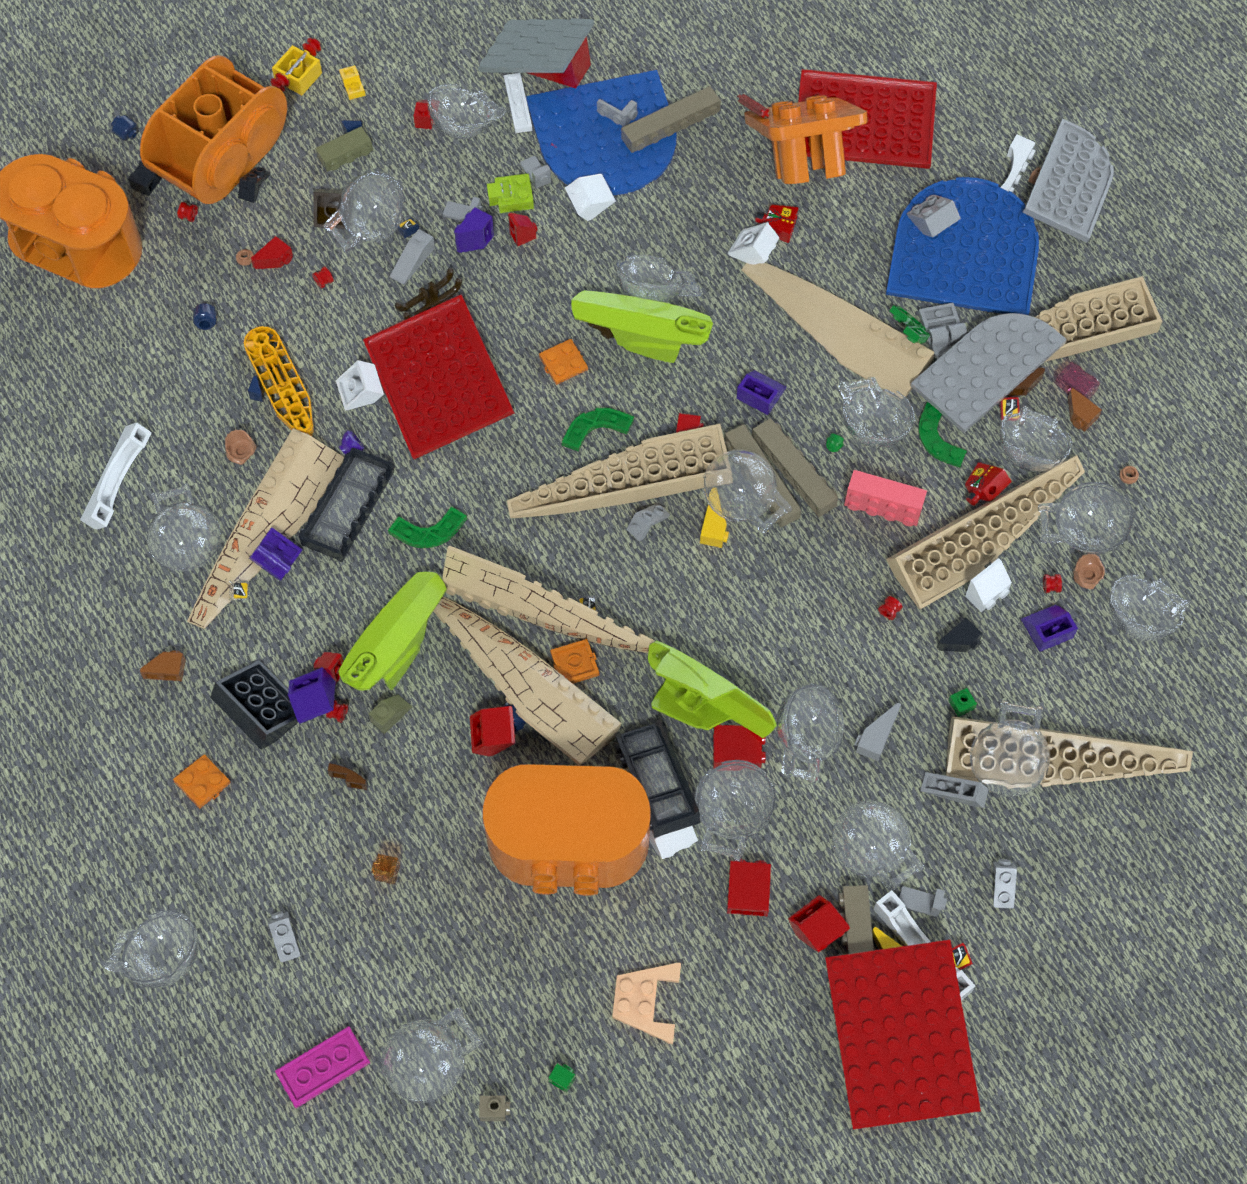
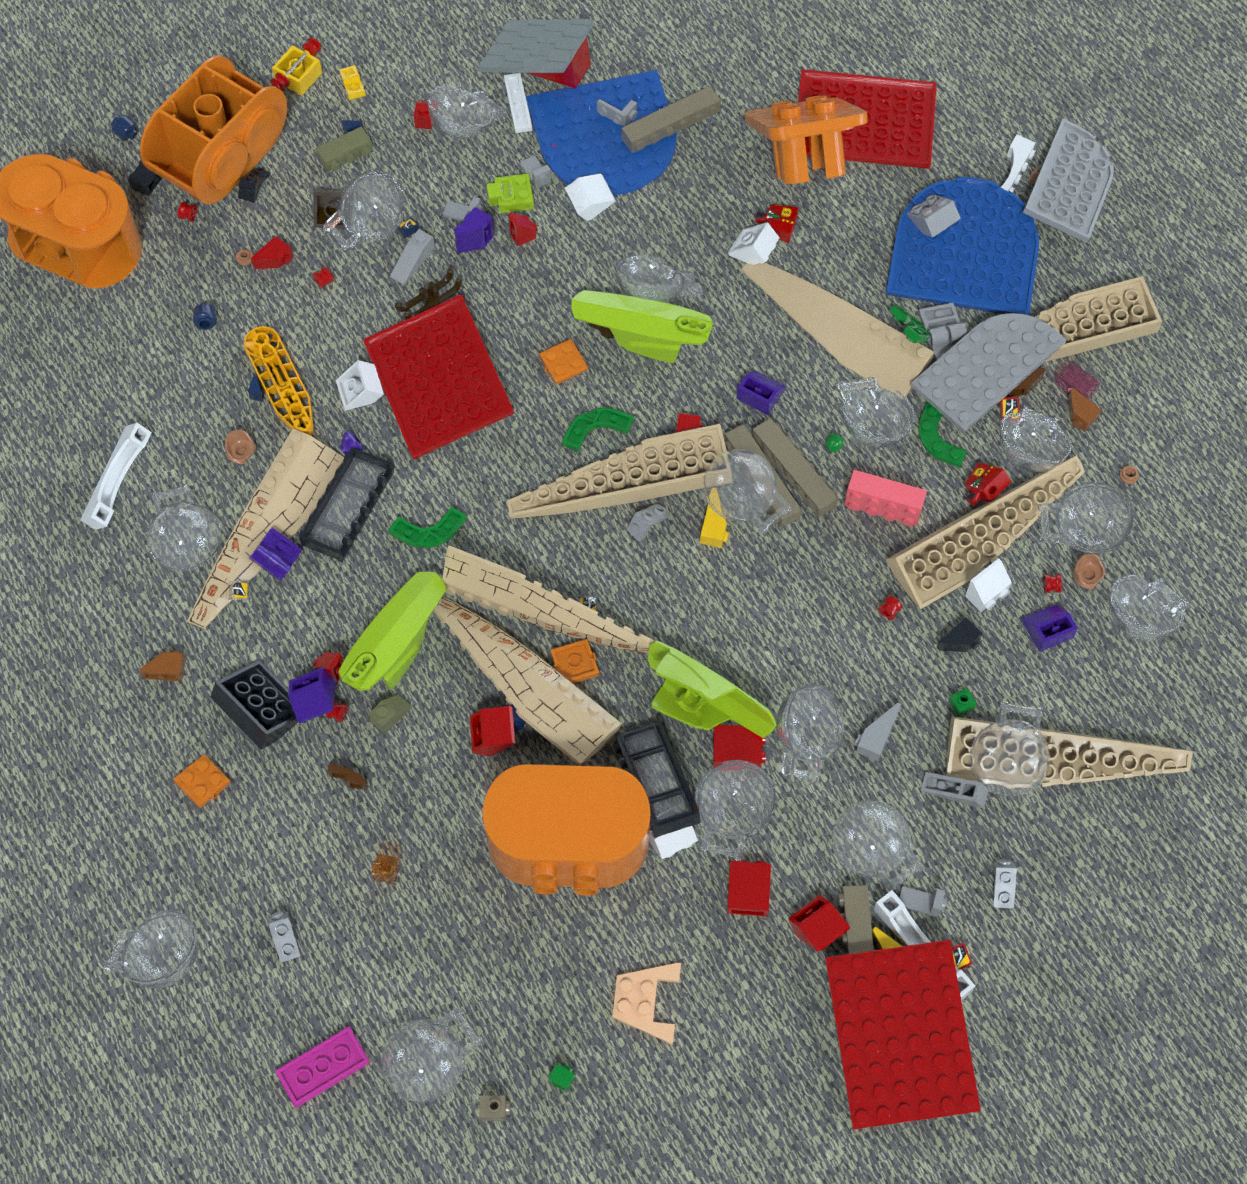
(754, 106): red axle -> none

